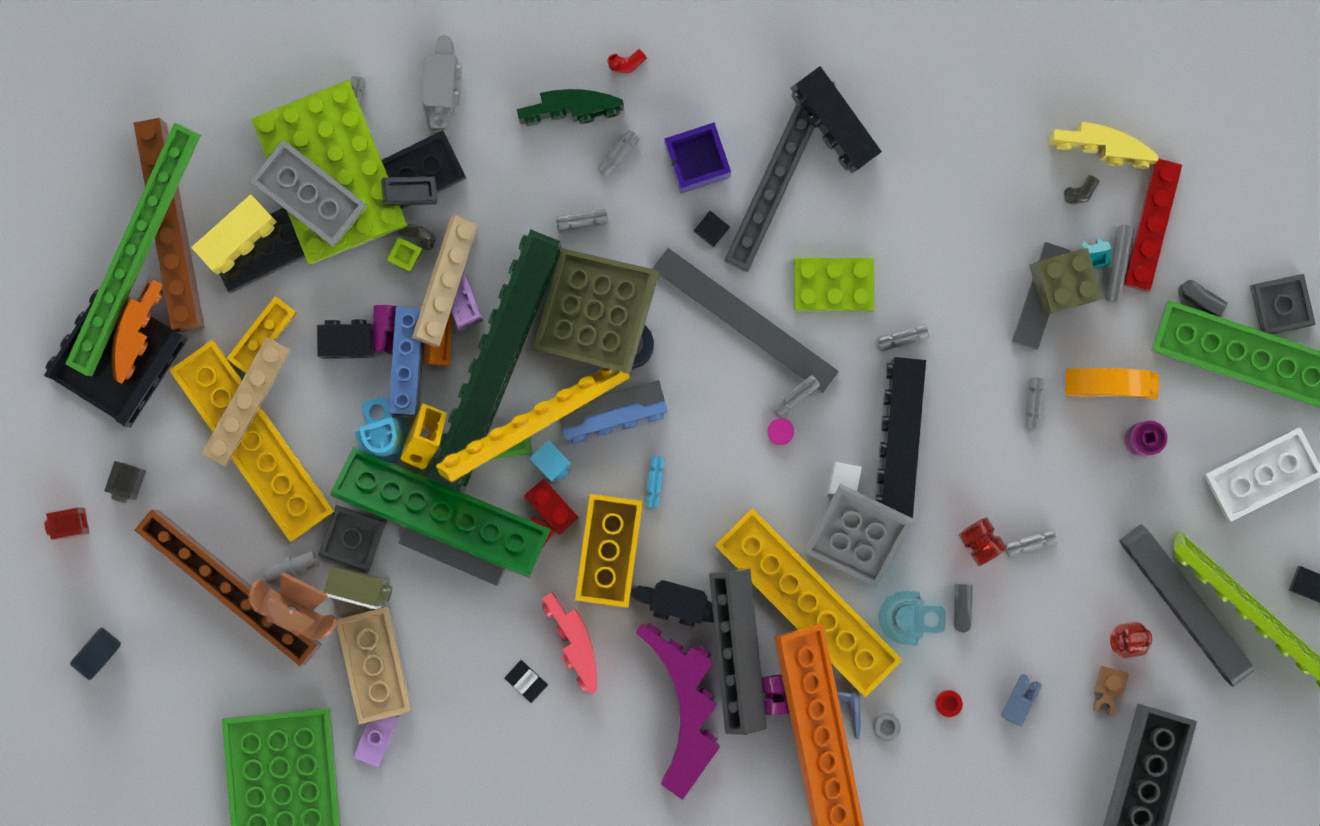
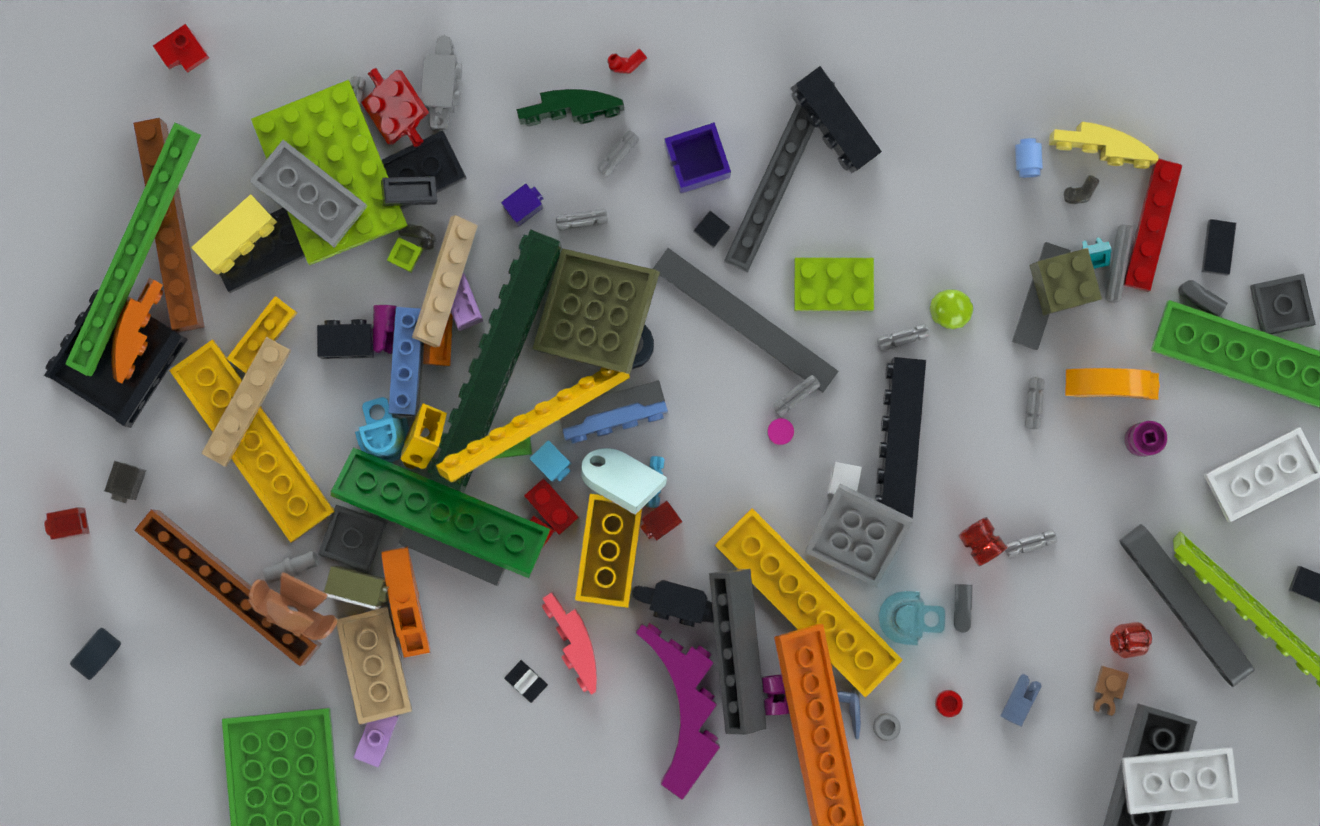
(182, 49): none -> red brick
(395, 107): none -> red plate
(405, 602): none -> orange slope
(523, 204): none -> dark purple brick
(621, 478): none -> light aqua tile
(660, 521): none -> clear red brick
(951, 309): none -> lime hair
(1028, 158): none -> light blue brick
(1180, 780): none -> white plate
(1218, 247): none -> black tile

